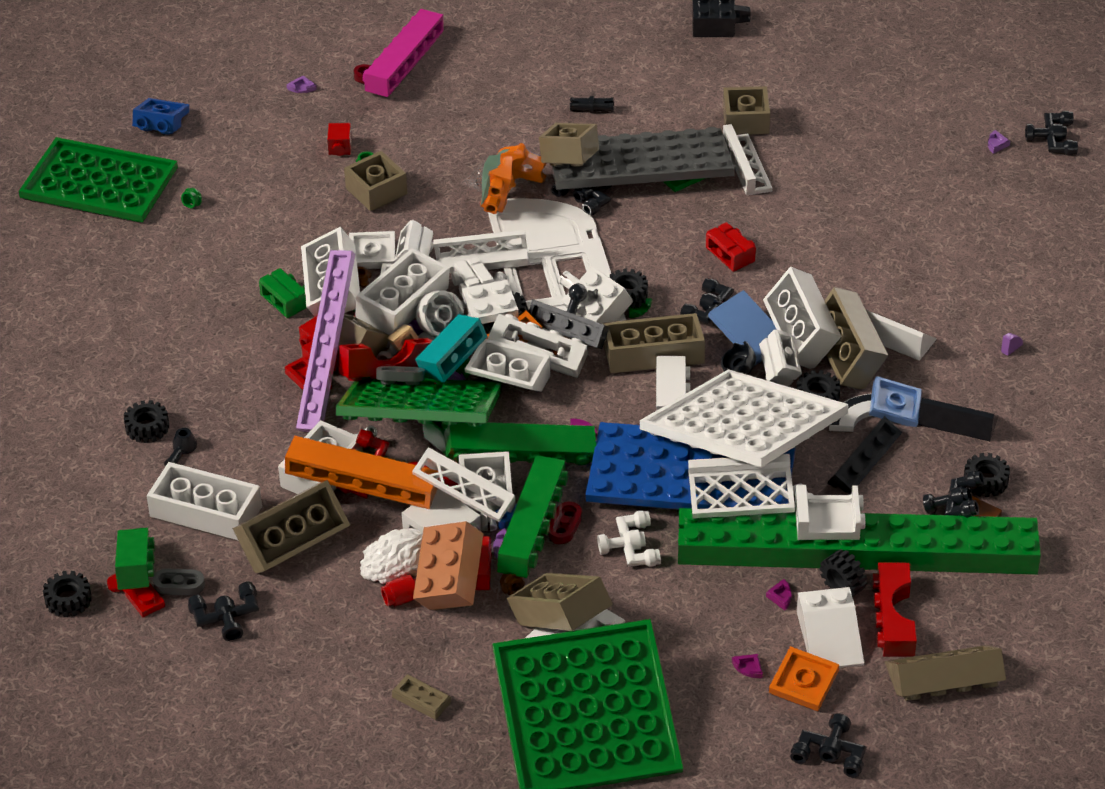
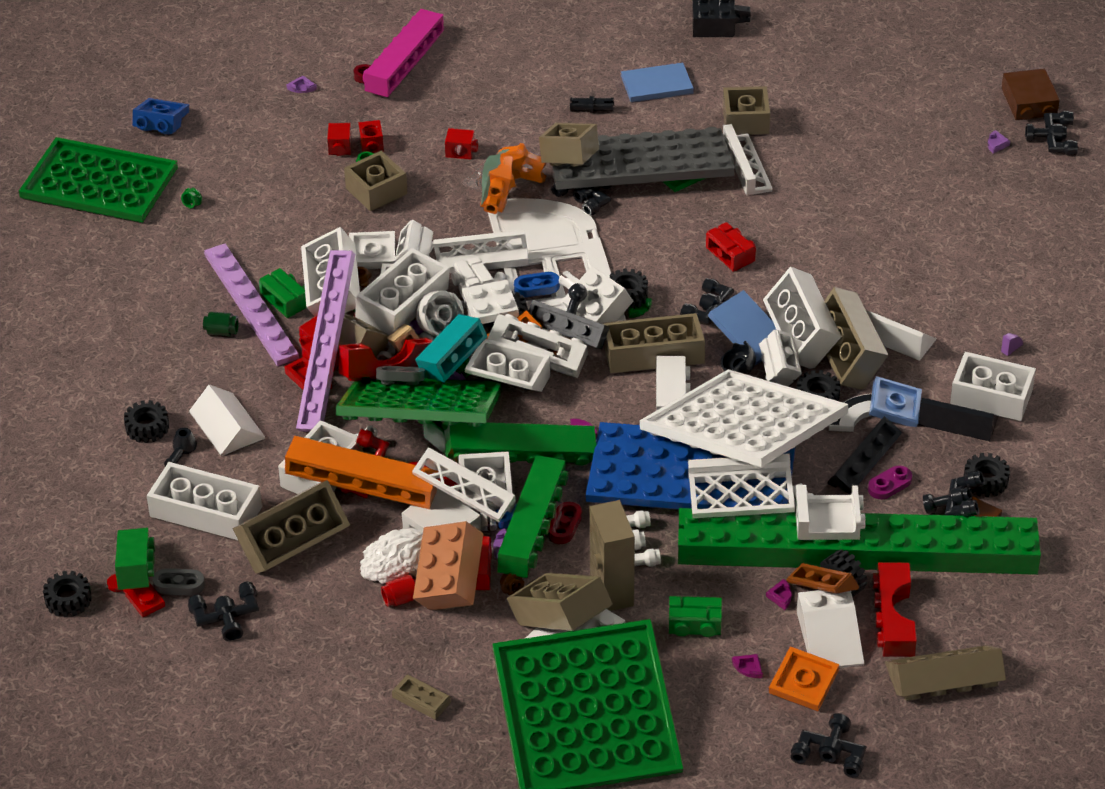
(220, 324): none -> dark green brick
(224, 420): none -> white slope
(251, 305): none -> lavender plate
(371, 136): none -> red brick
(460, 144): none -> red brick
(537, 284): none -> blue plate
(613, 552): none -> dark tan brick
(657, 82): none -> medium blue tile
(695, 616): none -> green brick
(823, 579): none -> dark orange slope
(890, 482): none -> magenta plate
(992, 386): none -> white brick
(1030, 94): none -> reddish brown brick

